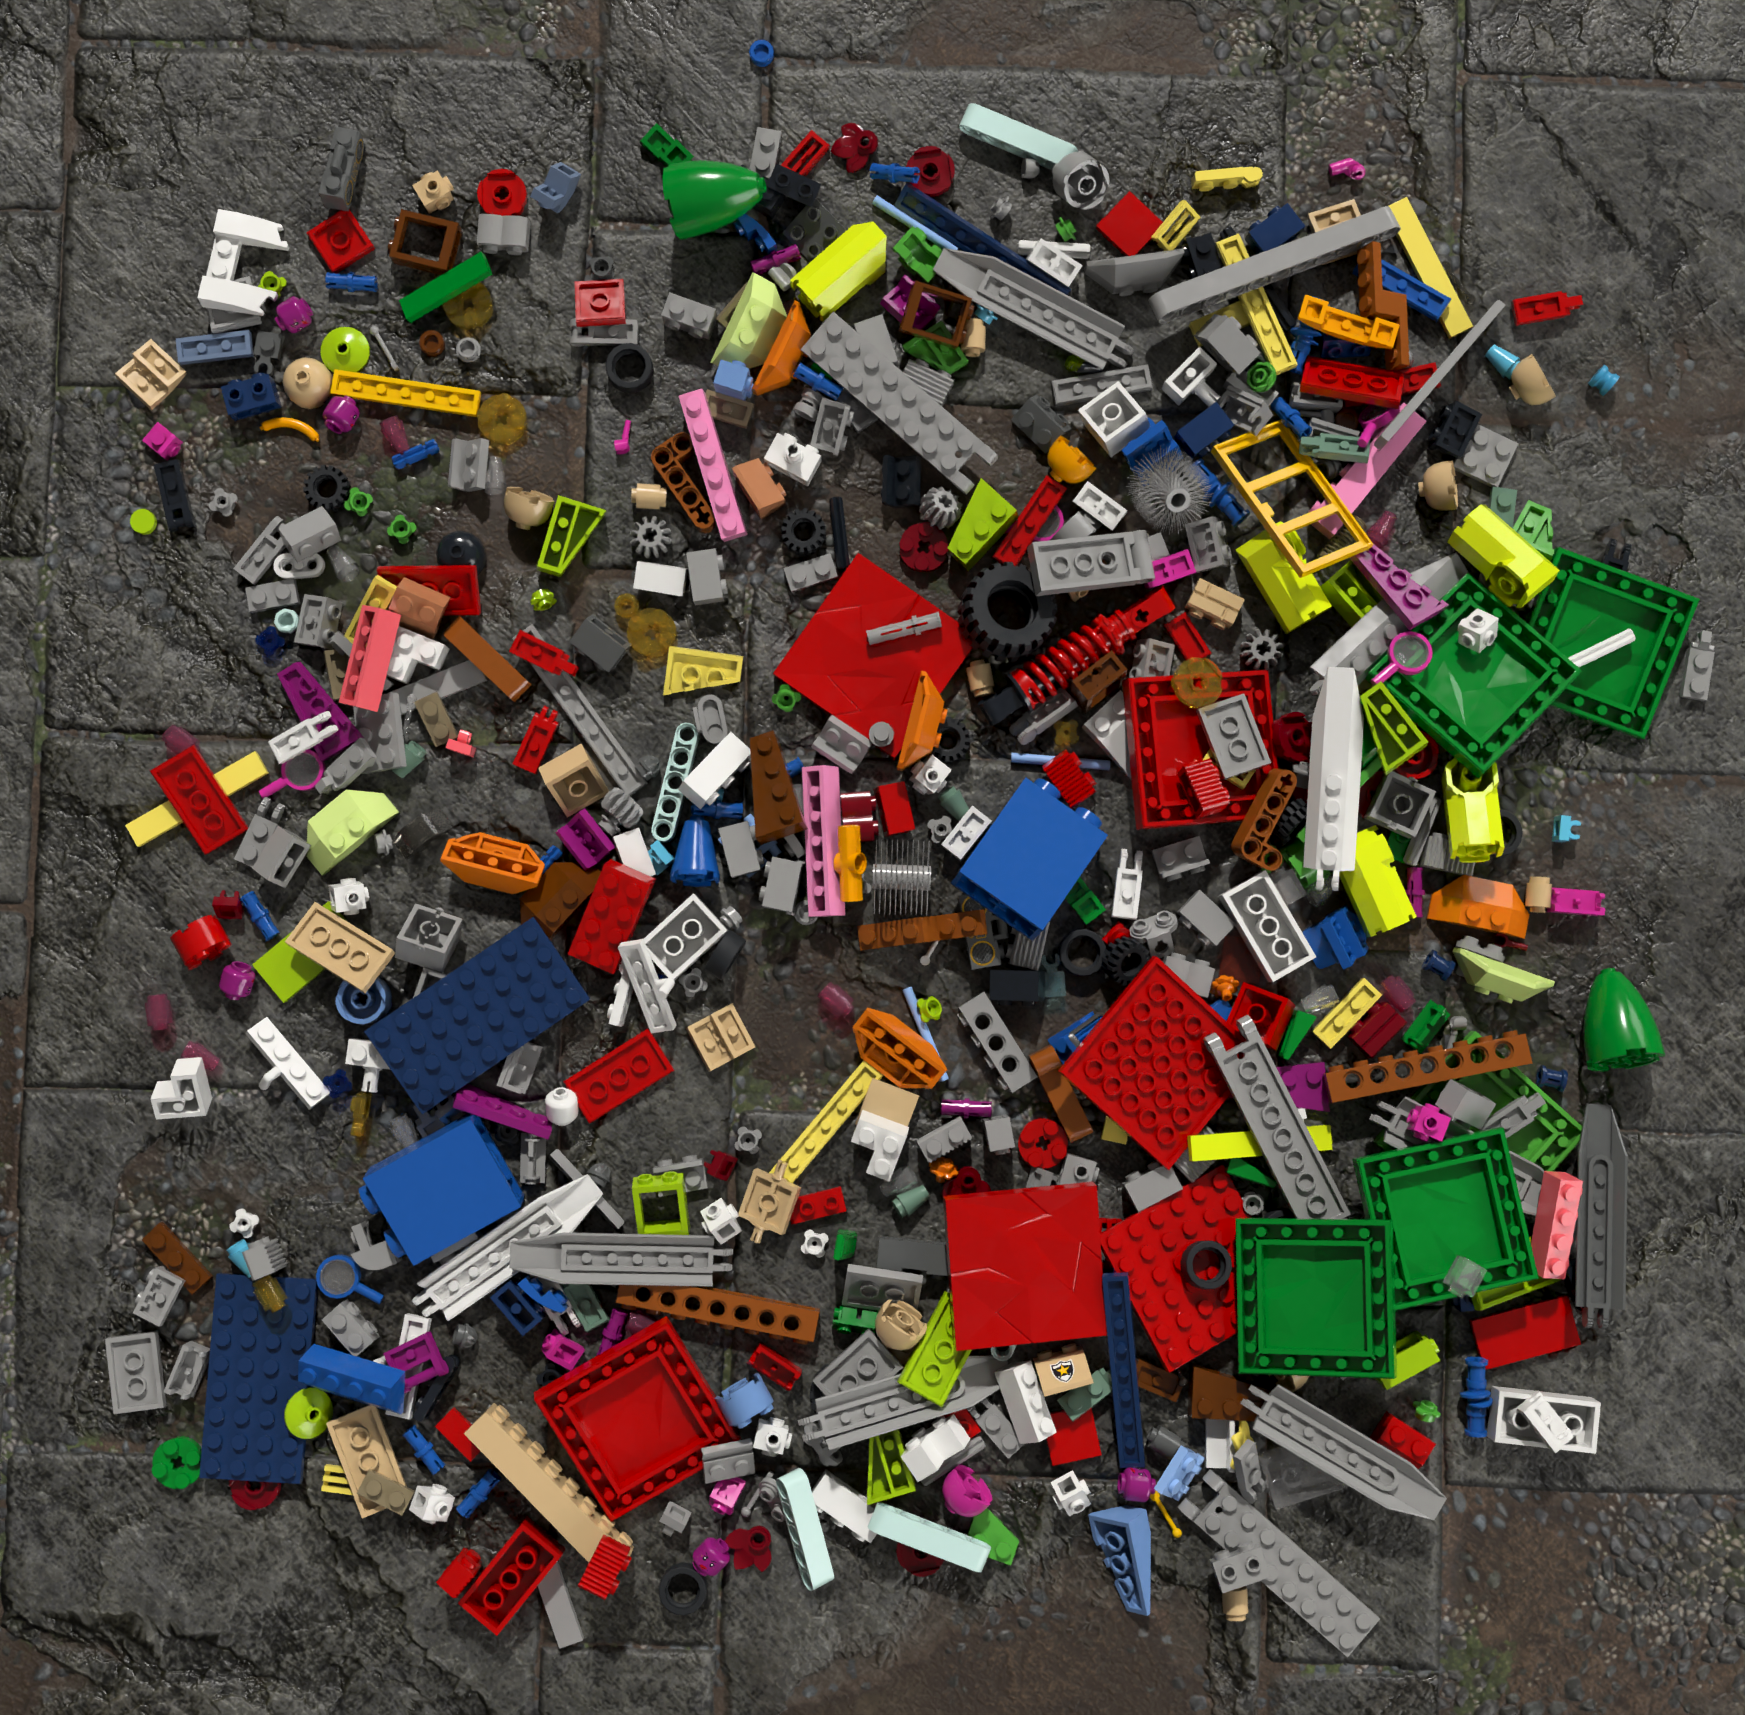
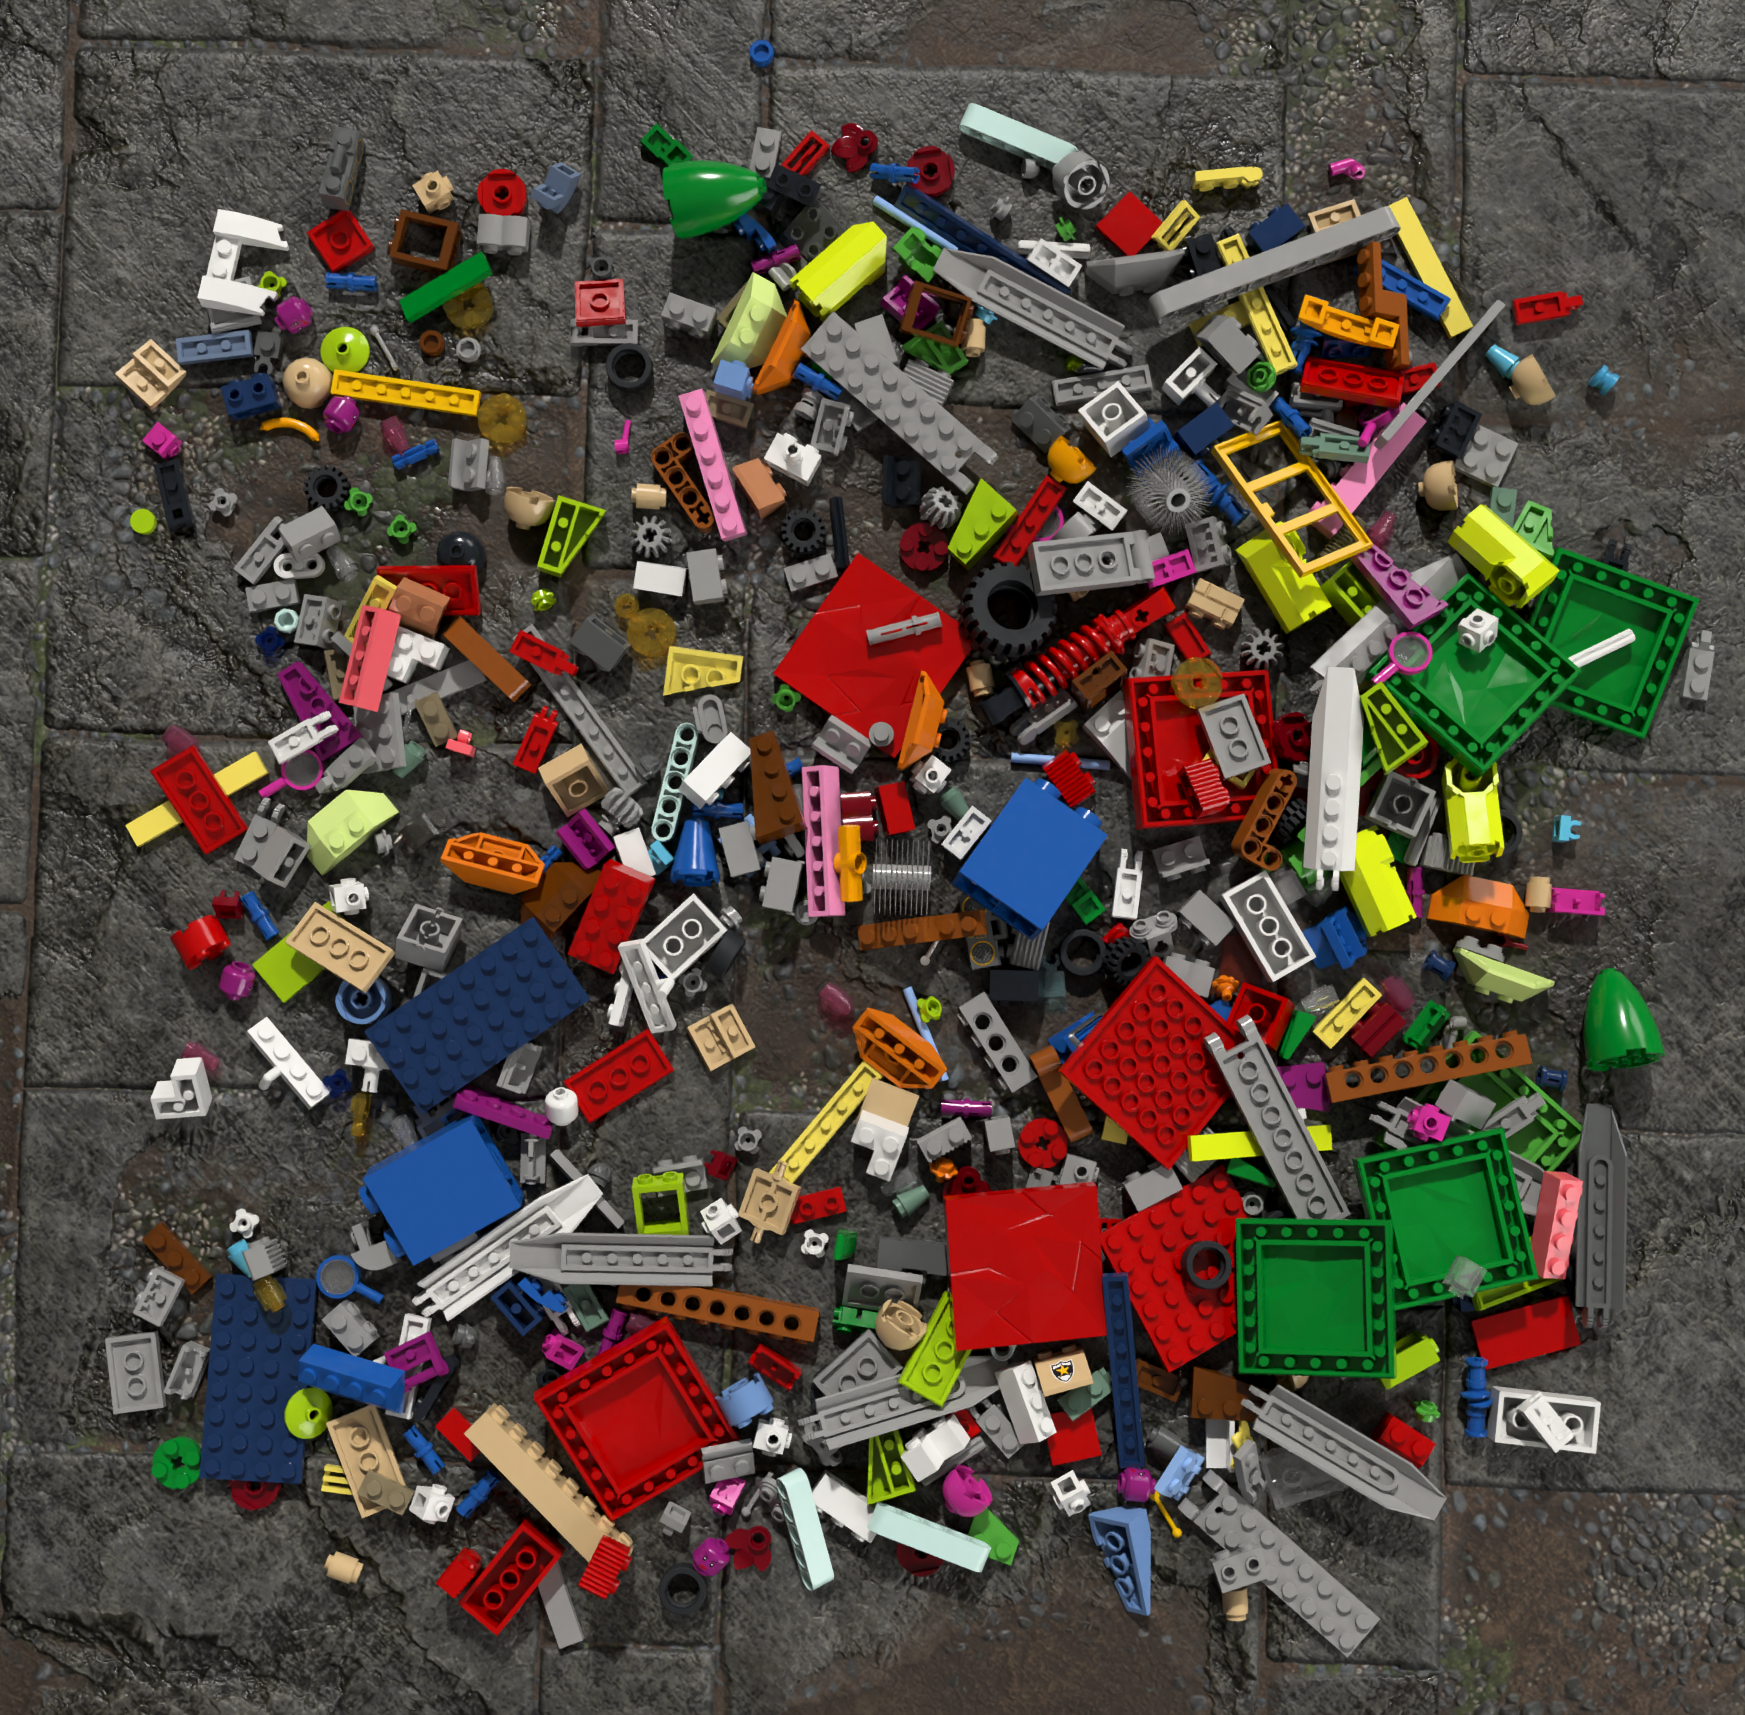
(158, 1012): clear pink brick -> none
(343, 1567): none -> tan brick

